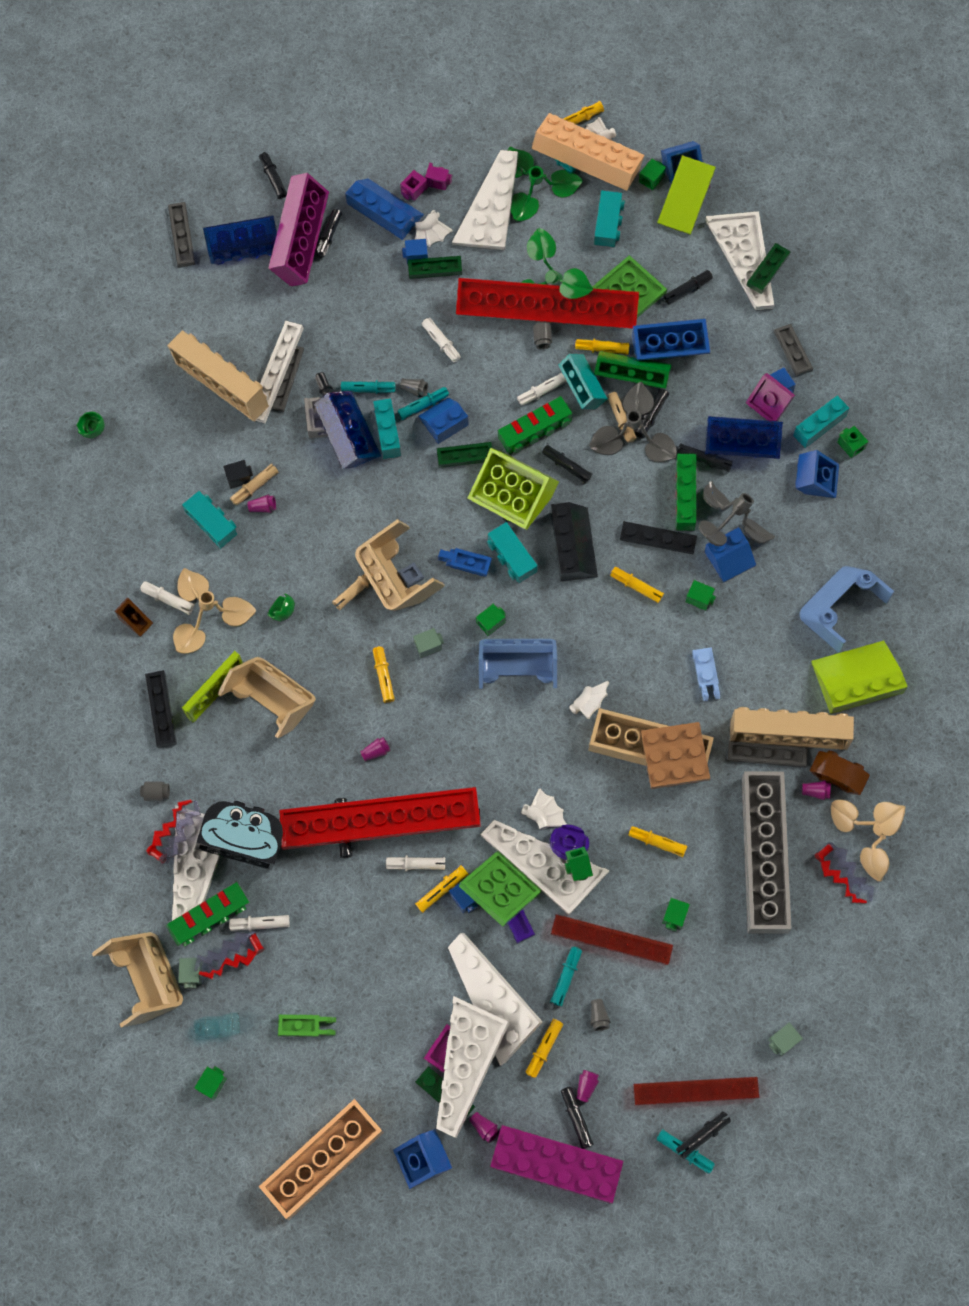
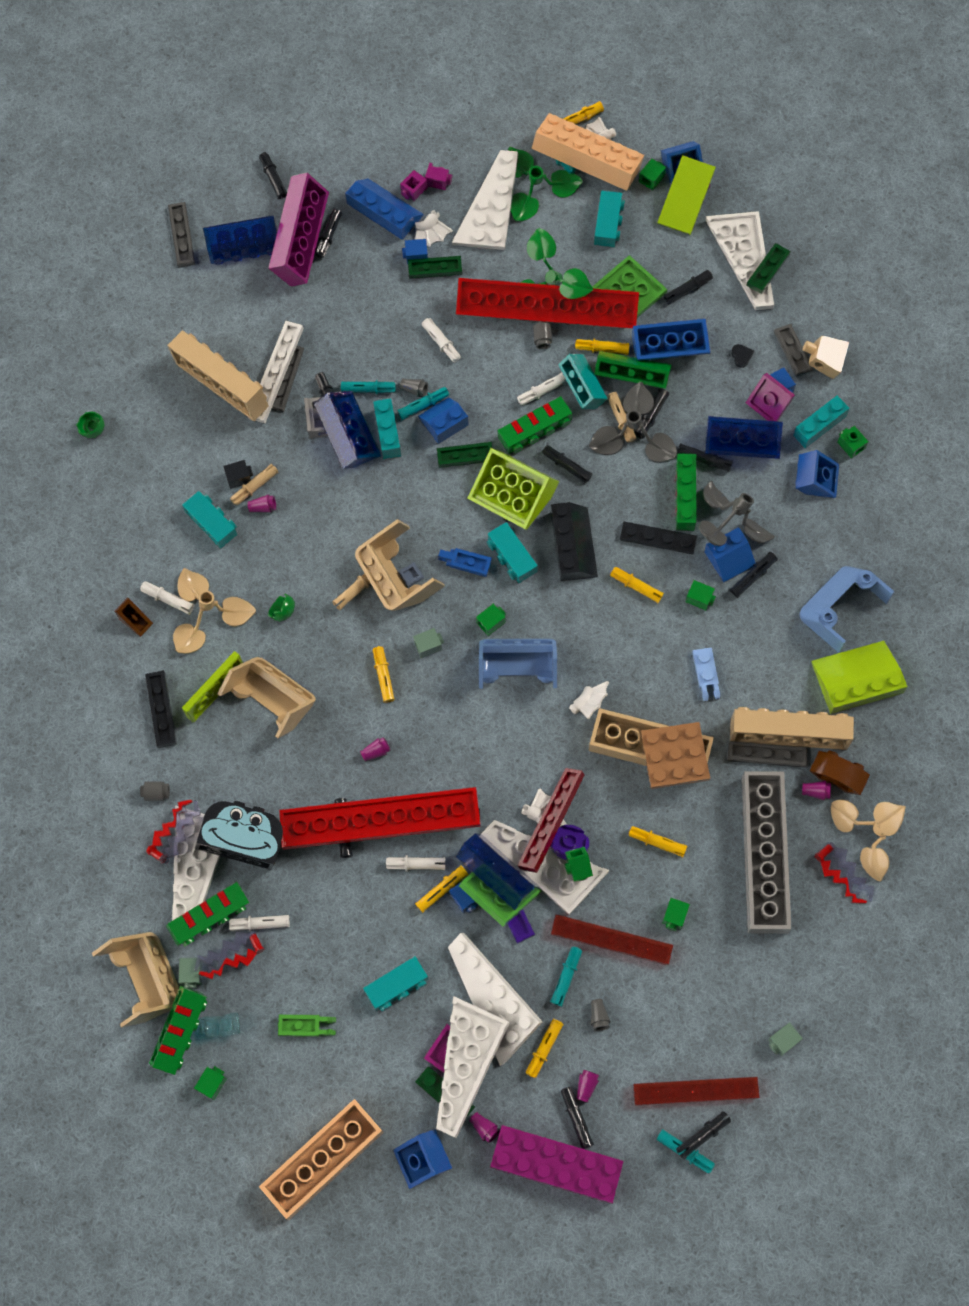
(177, 1030): none -> green brick
(396, 984): none -> teal brick
(496, 870): none -> clear blue slope
(551, 820): none -> dark red plate
(738, 589): none -> black pin
(742, 355): none -> black tile
(827, 355): none -> torso

